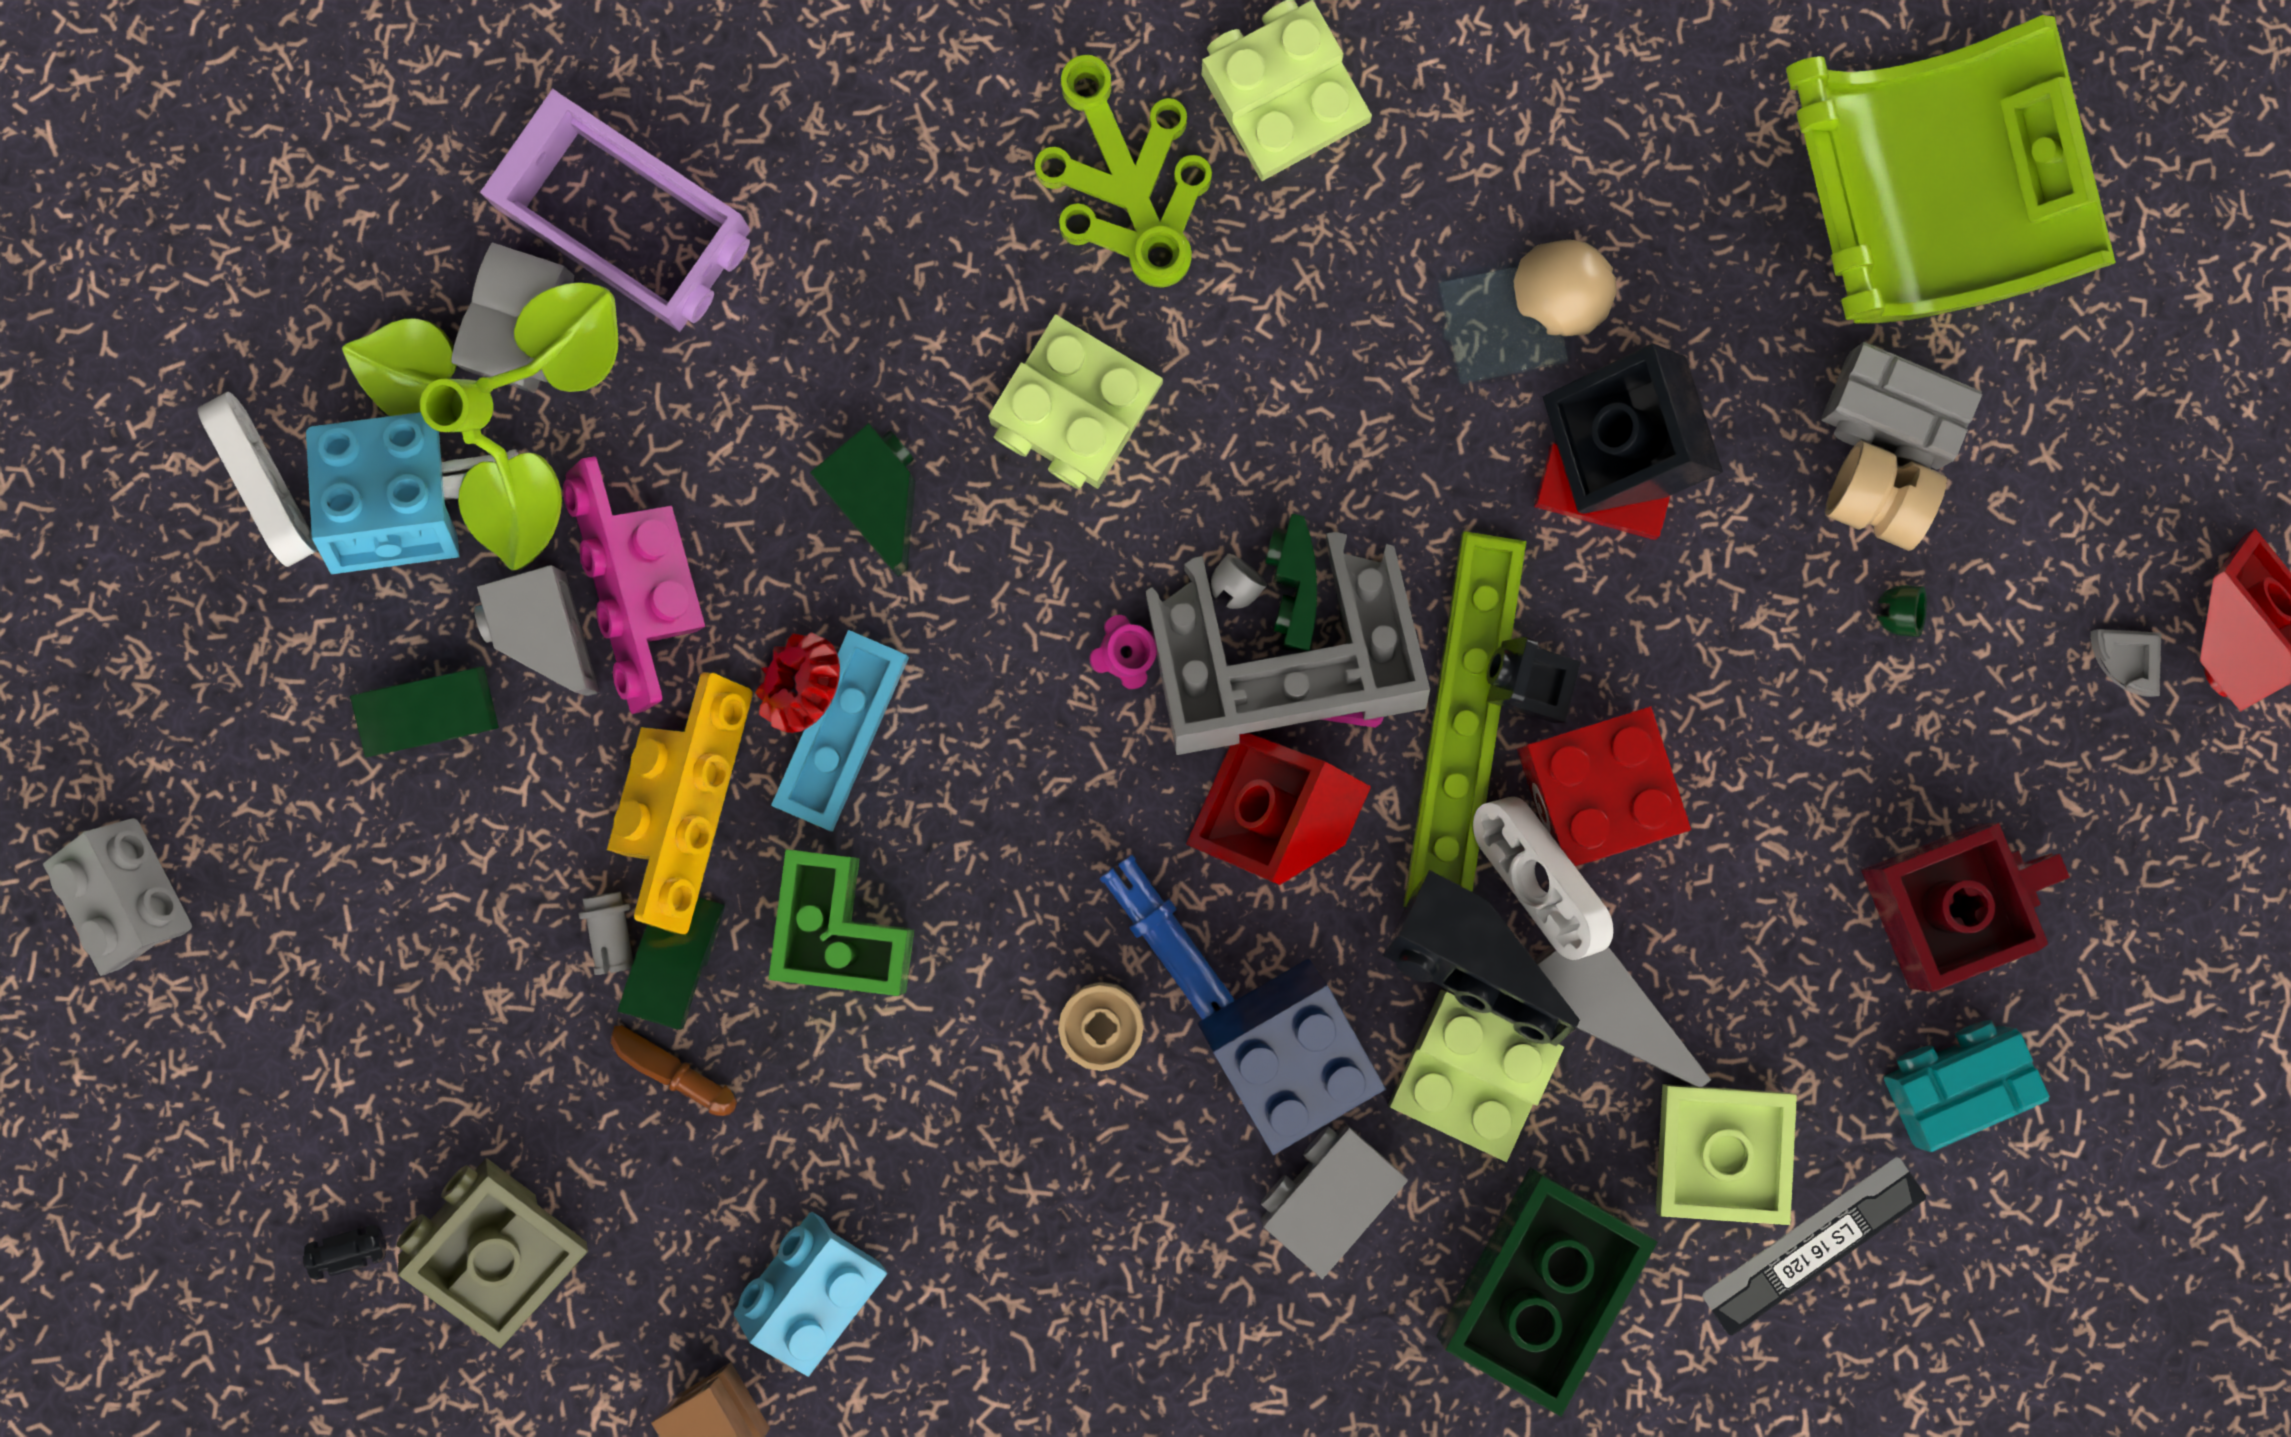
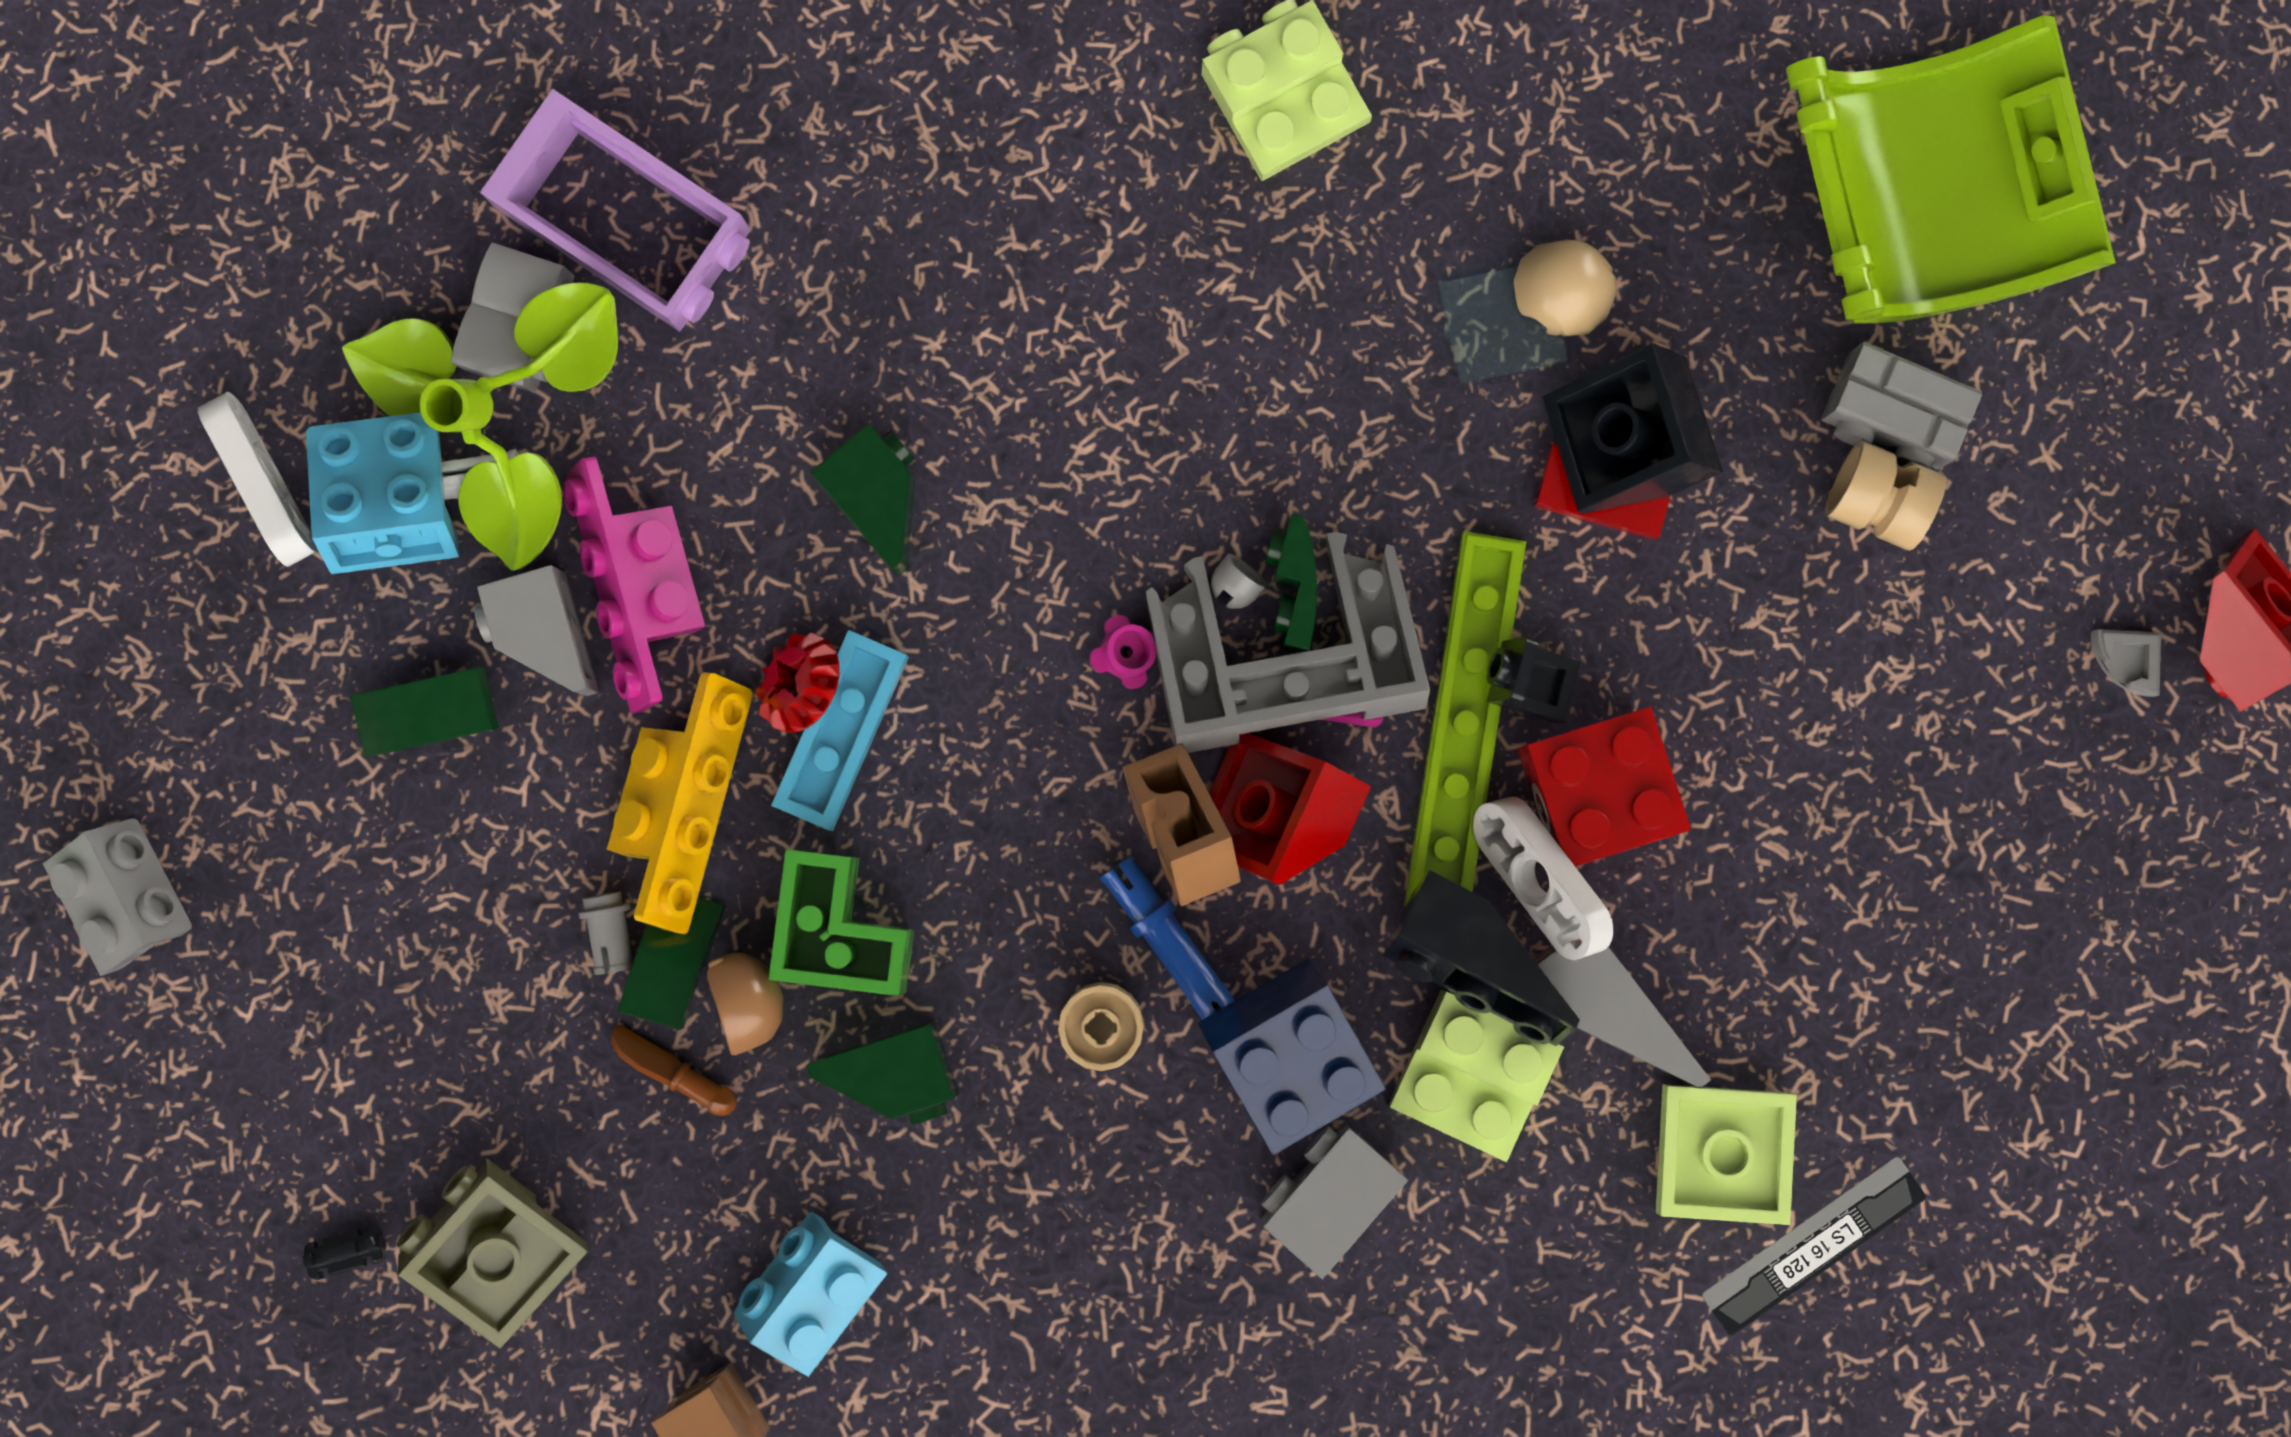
(745, 1000): none -> medium nougat hair
(893, 1074): none -> dark green slope
(1073, 404): yellowish green plate -> none
(1129, 183): lime plant -> none
(1182, 824): none -> medium nougat brick
(1545, 1291): dark green brick -> none
(1906, 610): dark green hinge -> none
(1965, 1085): teal brick -> none
(1996, 913): dark red hinge -> none

